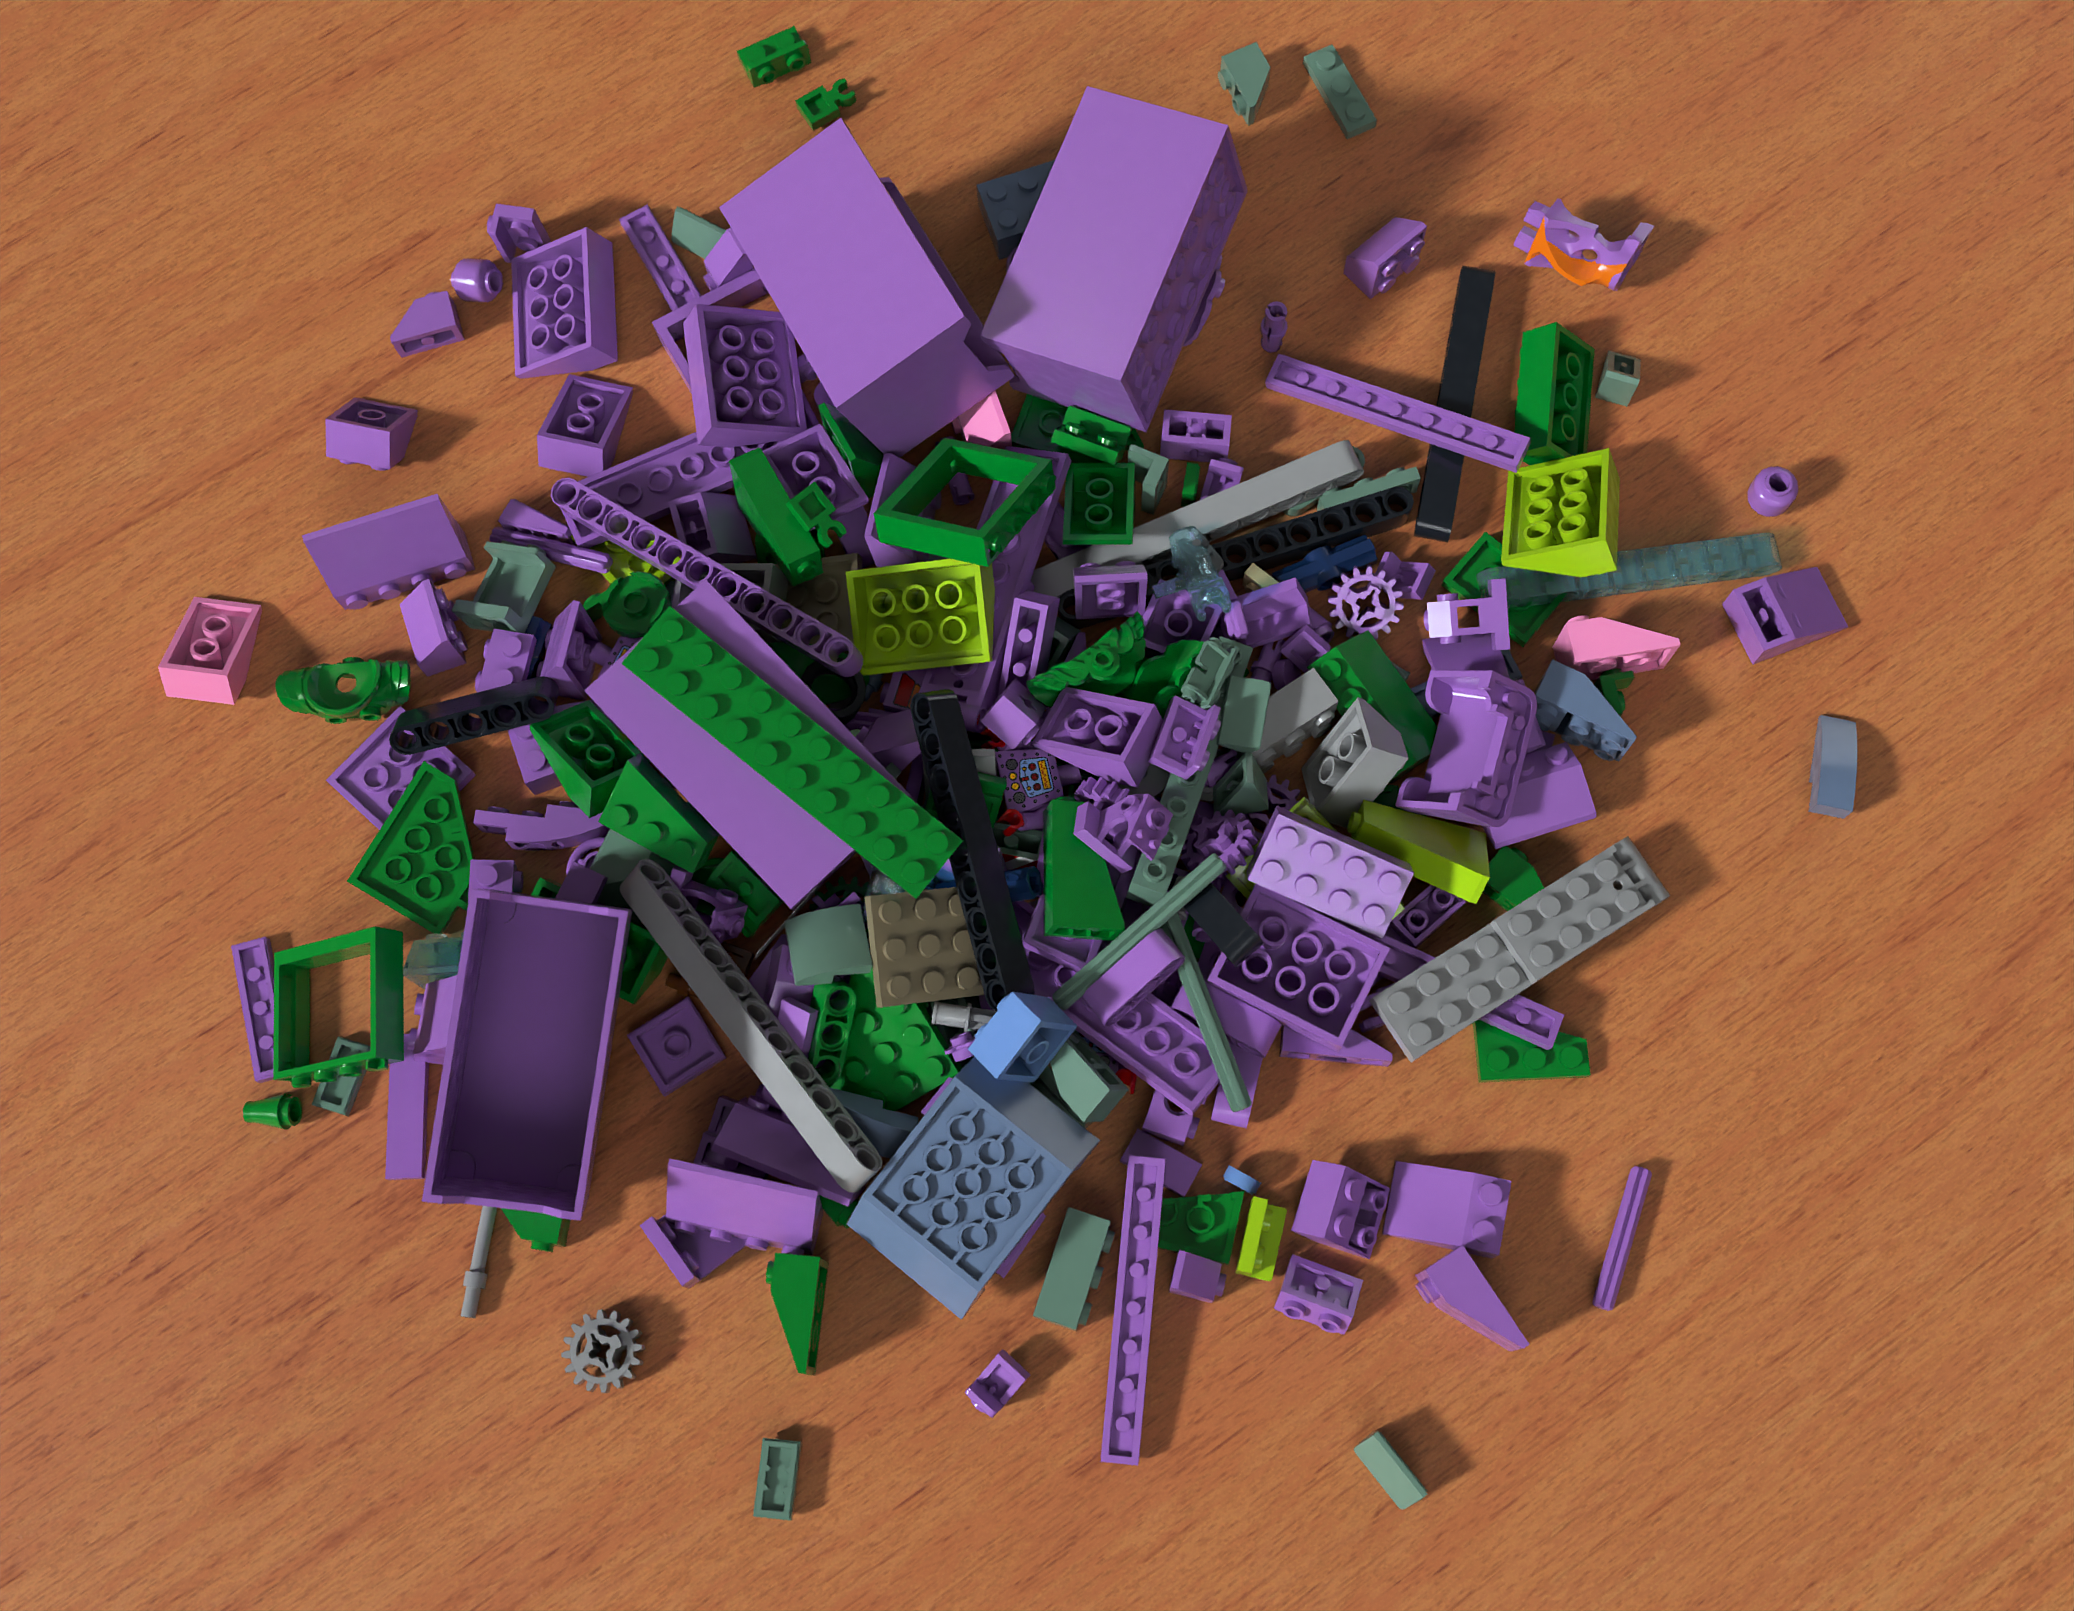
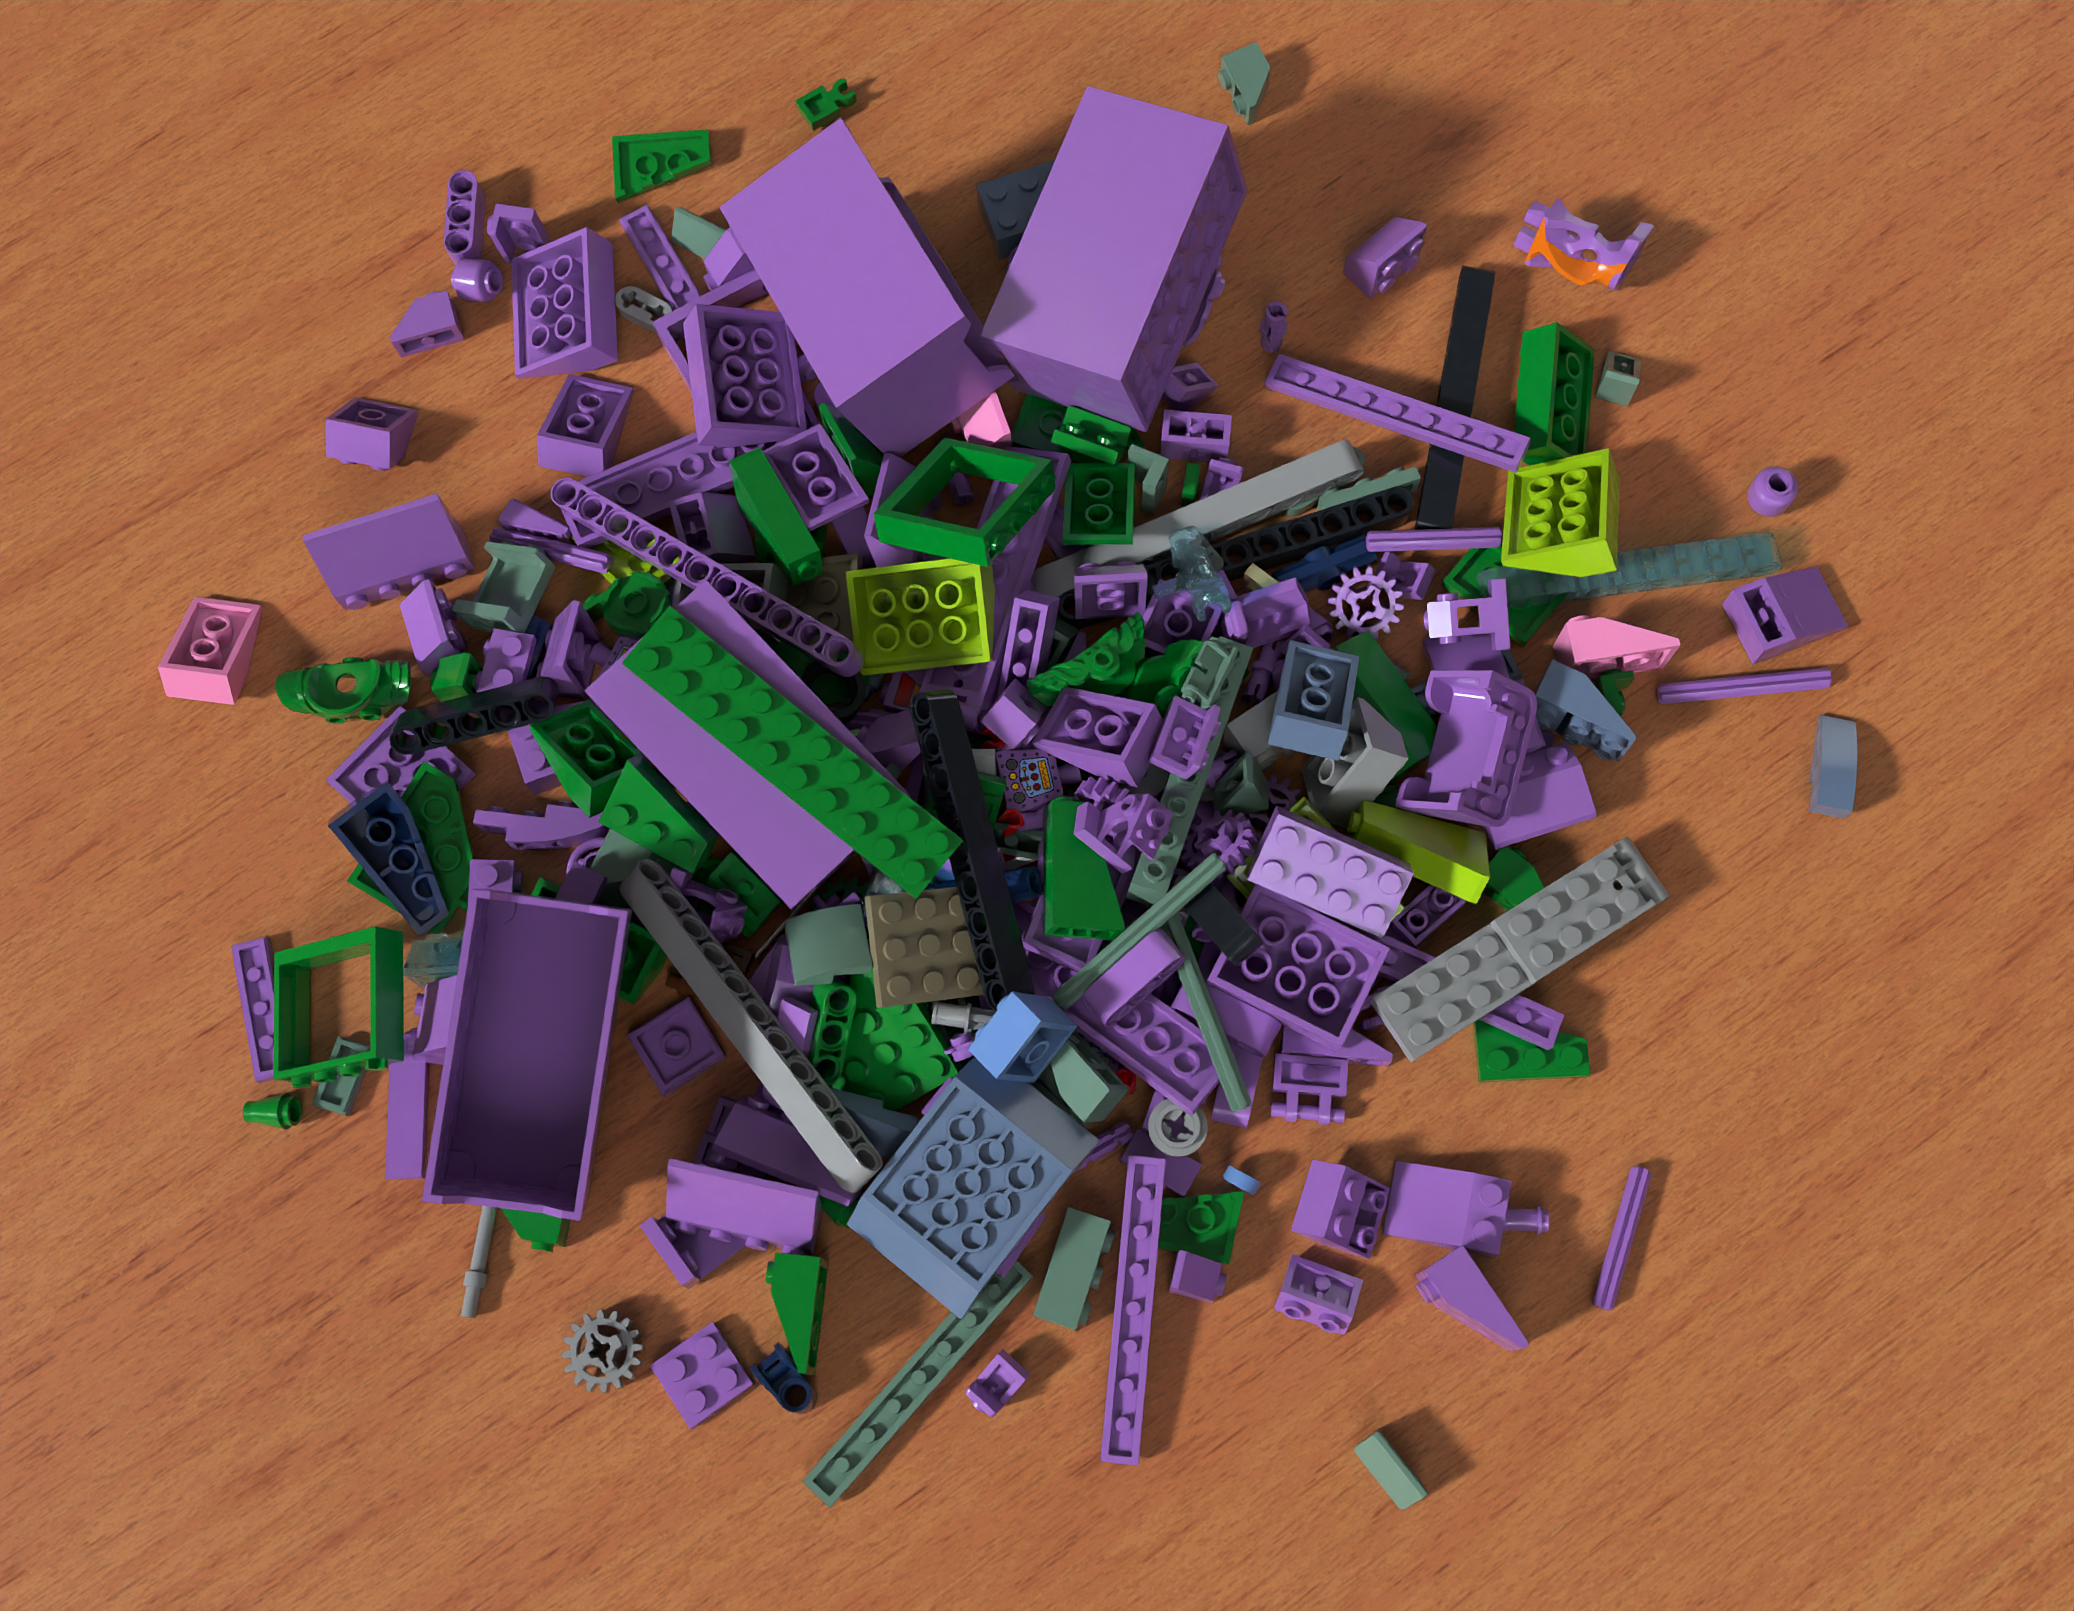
(389, 848): none -> dark blue wedge
(455, 676): none -> green slope
(462, 207): none -> medium lavender beam
(647, 304): none -> light grey beam
(656, 159): none -> green wing
(702, 1375): none -> medium lavender plate
(774, 57): green bracket -> none
(777, 1479): sand green plate -> none
(780, 1376): none -> dark blue piece
(813, 510): green plate -> none
(911, 1388): none -> sand green plate
(1109, 1140): none -> medium lavender axle
(1184, 1143): none -> light grey gear
(1188, 387): none -> medium lavender slope
(1244, 714): sand green slope -> none
(1261, 1240): lime bracket -> none
(1310, 1077): none -> medium lavender plate
(1314, 700): none -> sand blue slope
(1339, 91): sand green plate -> none
(1433, 539): none -> medium lavender axle
(1527, 1220): none -> medium lavender pin
(1744, 686): none -> medium lavender axle

